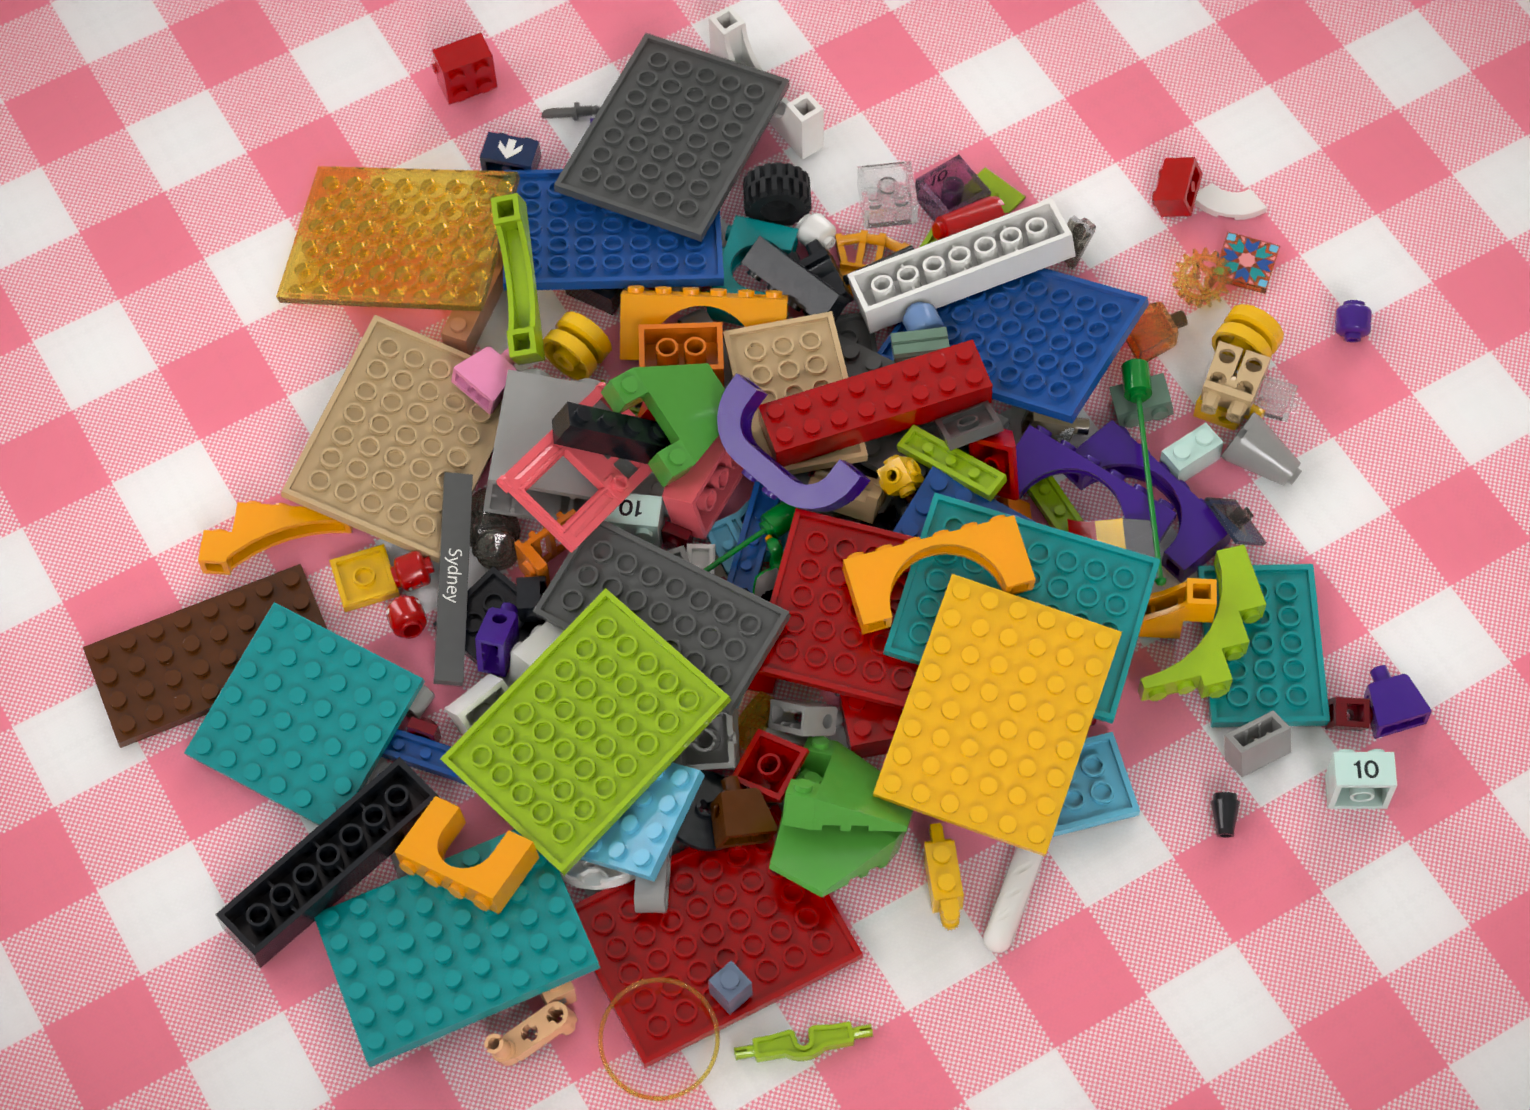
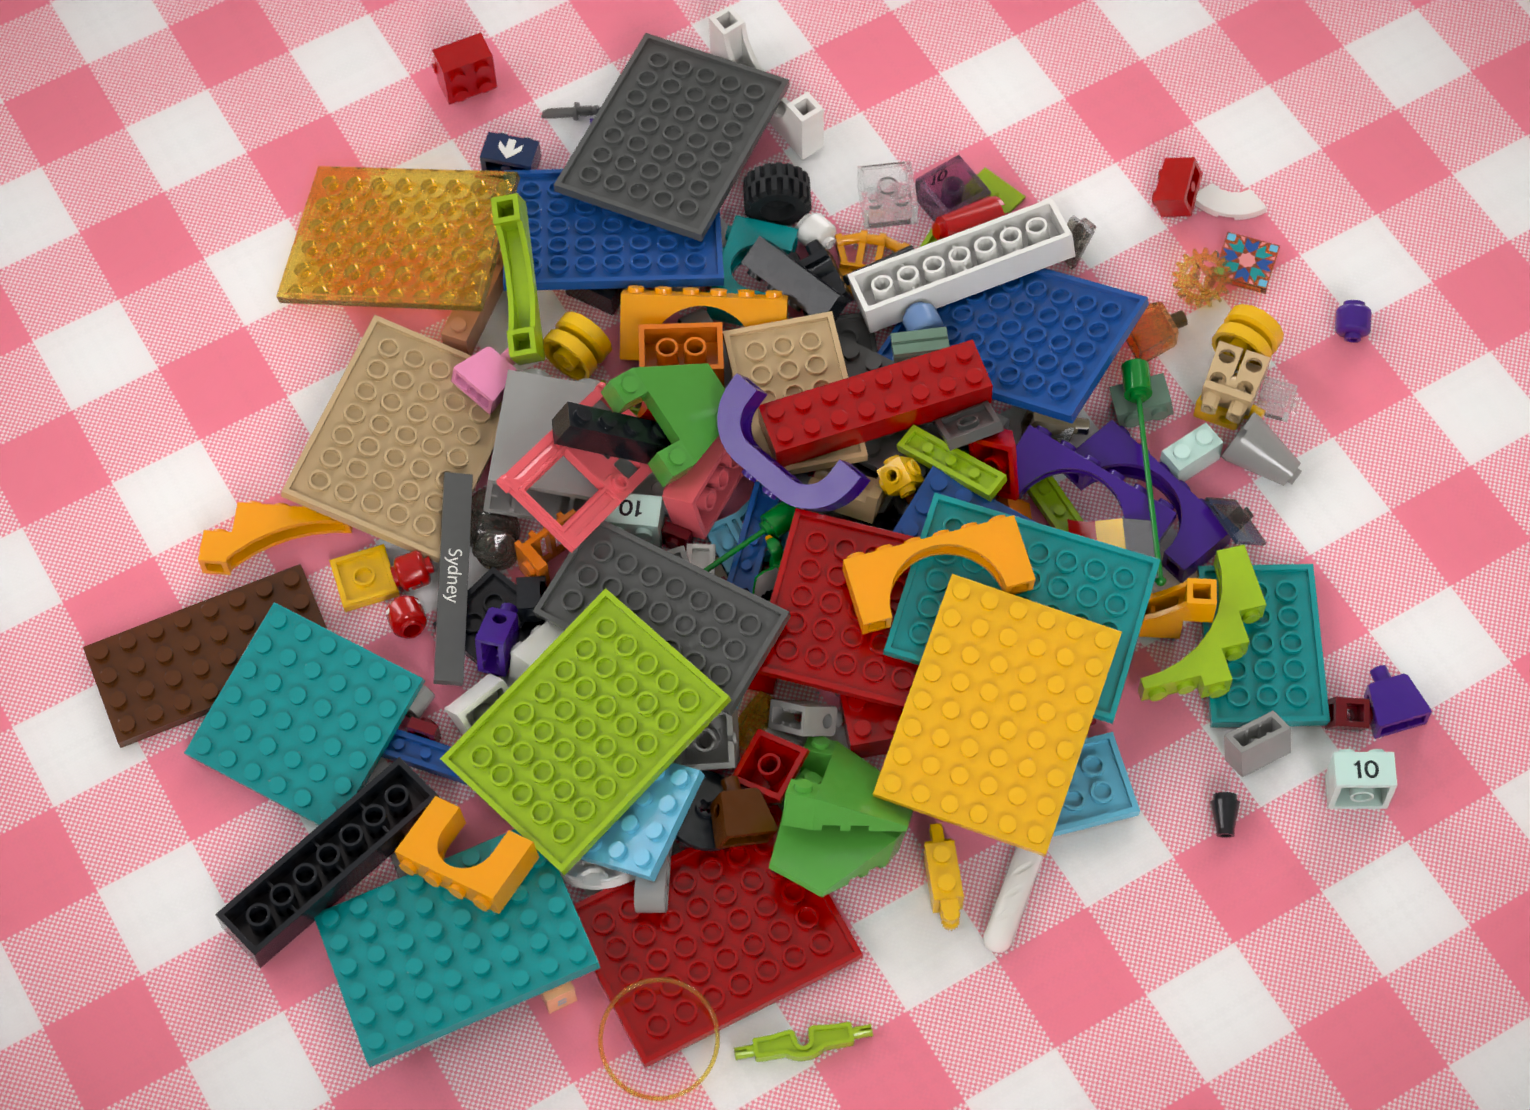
(514, 1045): light nougat beam -> none
(730, 987): sand blue brick -> none

